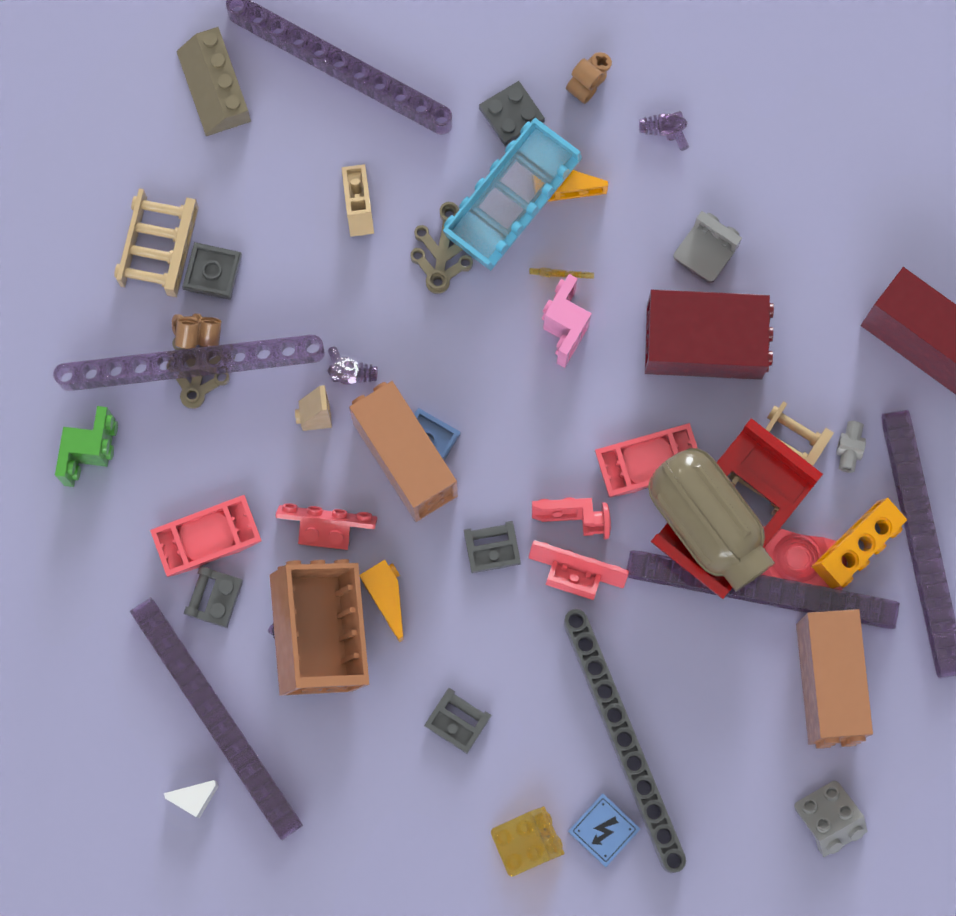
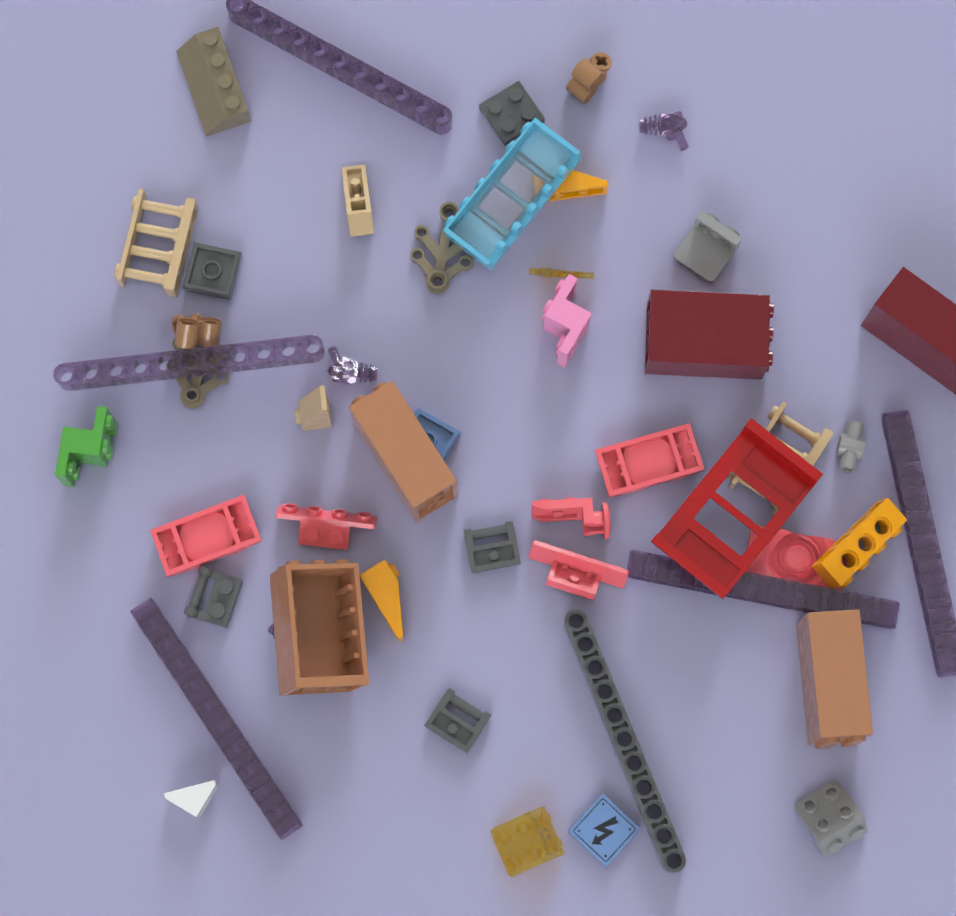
(710, 517): dark tan piece -> none

